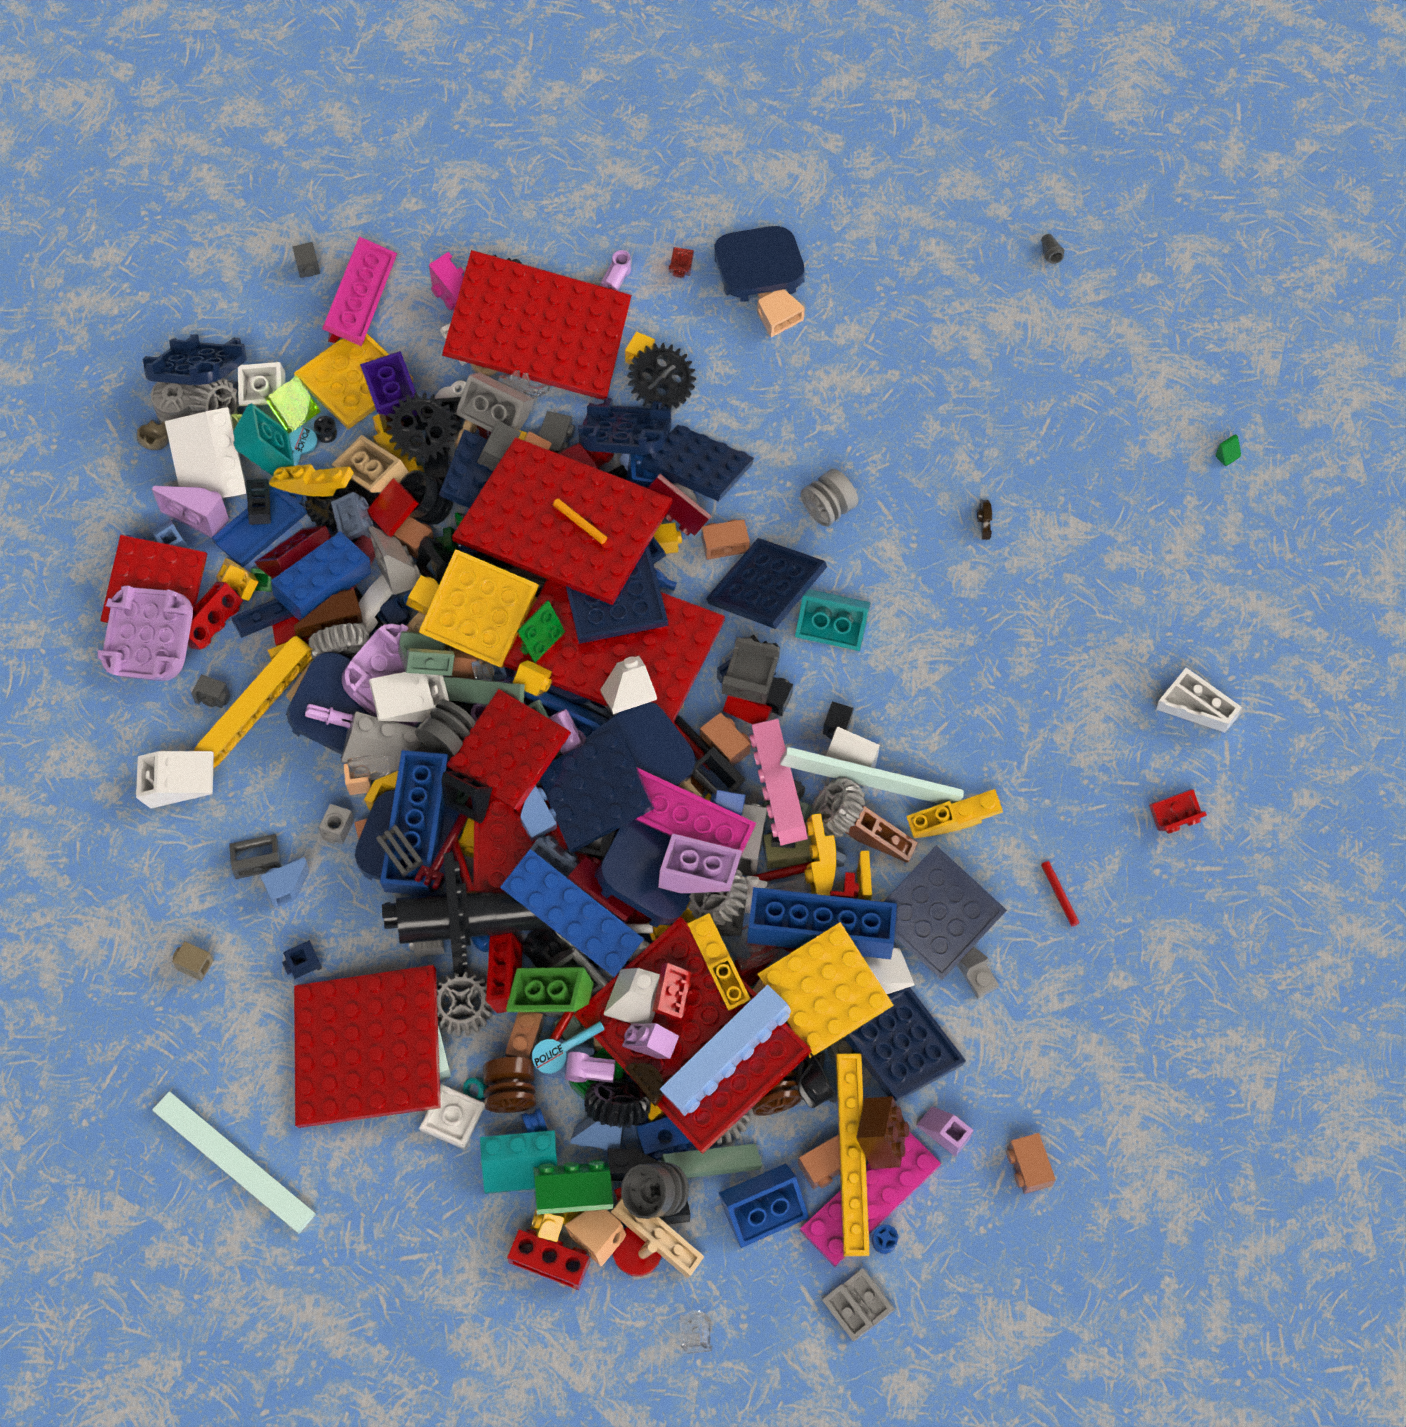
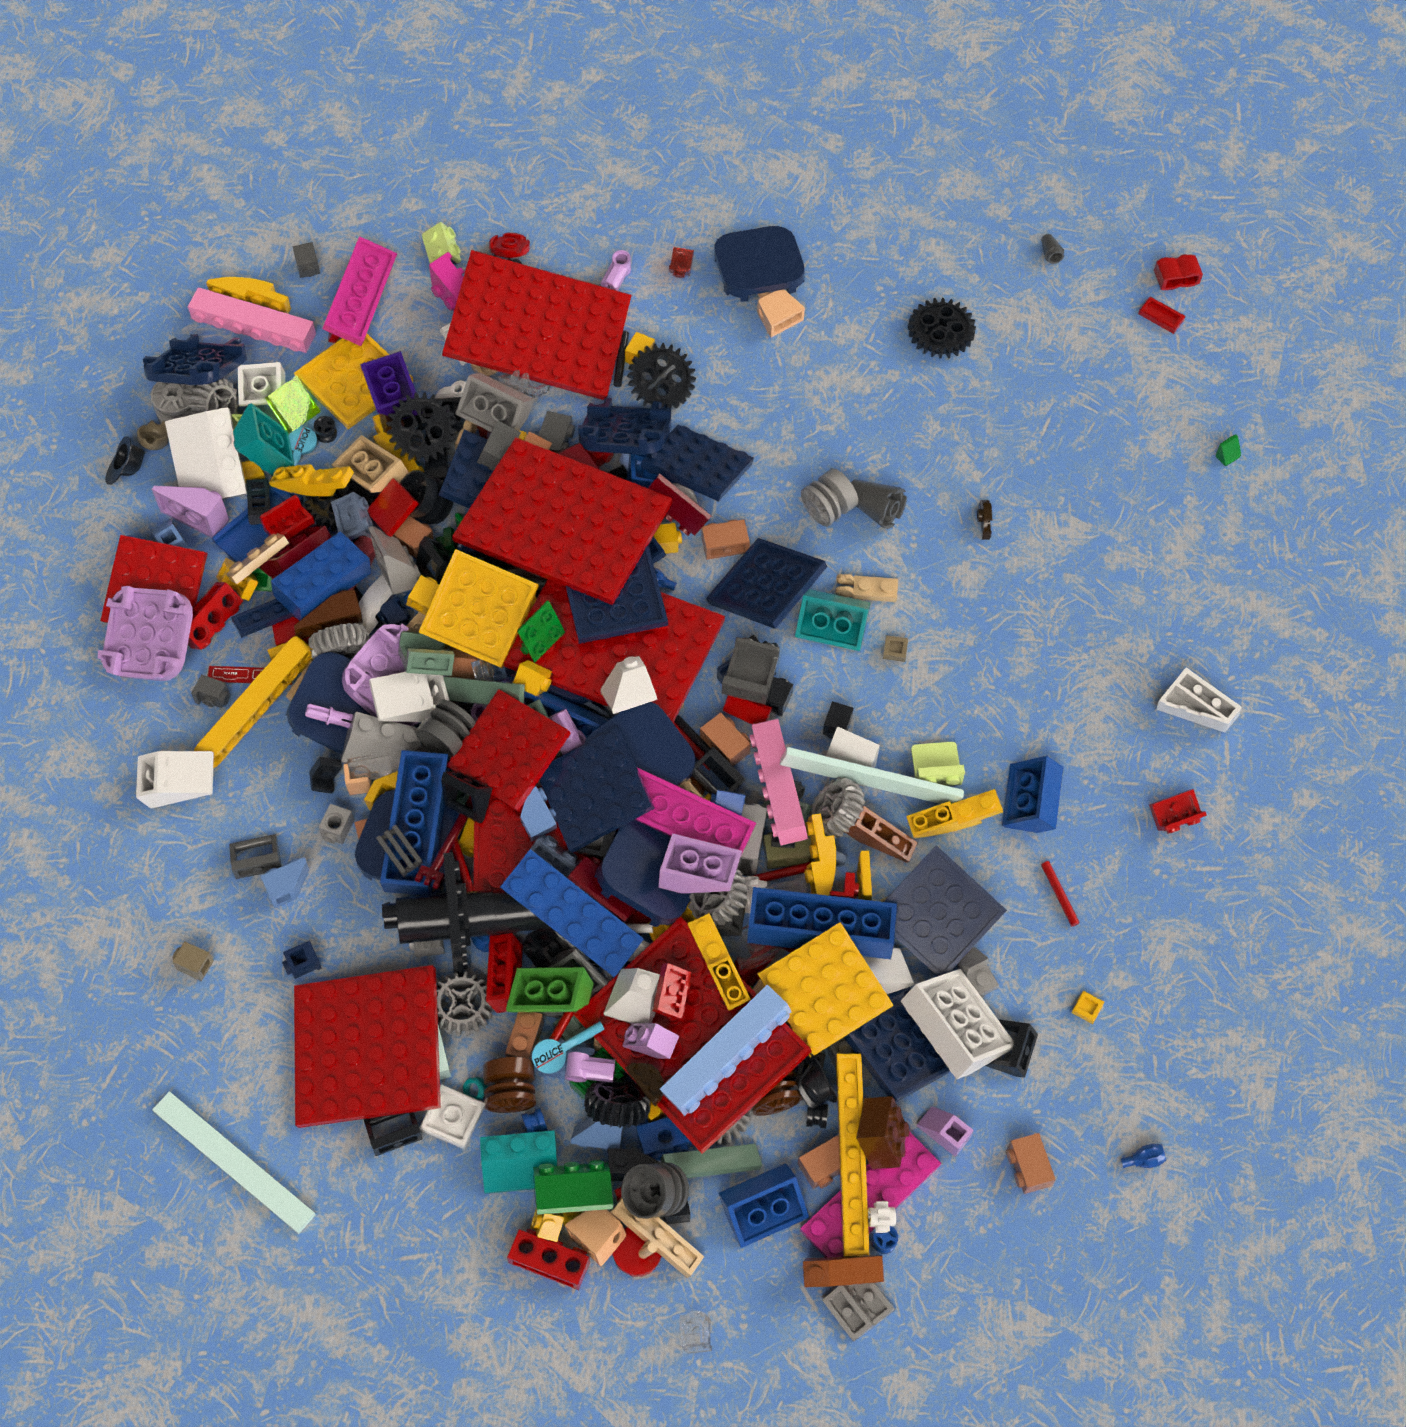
(125, 462): none -> black piece
(234, 674): none -> red sticker
(250, 290): none -> yellow slope
(252, 320): none -> bright pink brick
(252, 471): none -> yellow tile
(256, 557): none -> tan plate
(287, 518): none -> red bracket
(323, 773): none -> black bracket
(395, 1139): none -> black tile
(439, 241): none -> yellowish green bracket
(509, 245): none -> red tile
(581, 522): light orange bar -> none
(621, 360): none -> black bar
(817, 1116): none -> black wheel
(842, 1271): none -> dark orange slope
(867, 587): none -> tan hinge
(880, 501): none -> dark grey cone
(881, 1217): none -> white gear
(895, 648): none -> dark tan plate
(938, 763): none -> yellowish green bracket
(941, 322): none -> black gear
(957, 1022): none -> white slope
(1021, 1050): none -> black tile
(1033, 795): none -> blue slope
(1087, 1007): none -> yellow tile
(1146, 1157): none -> blue piece
(1162, 315): none -> red tile
(1178, 272): none -> red brick

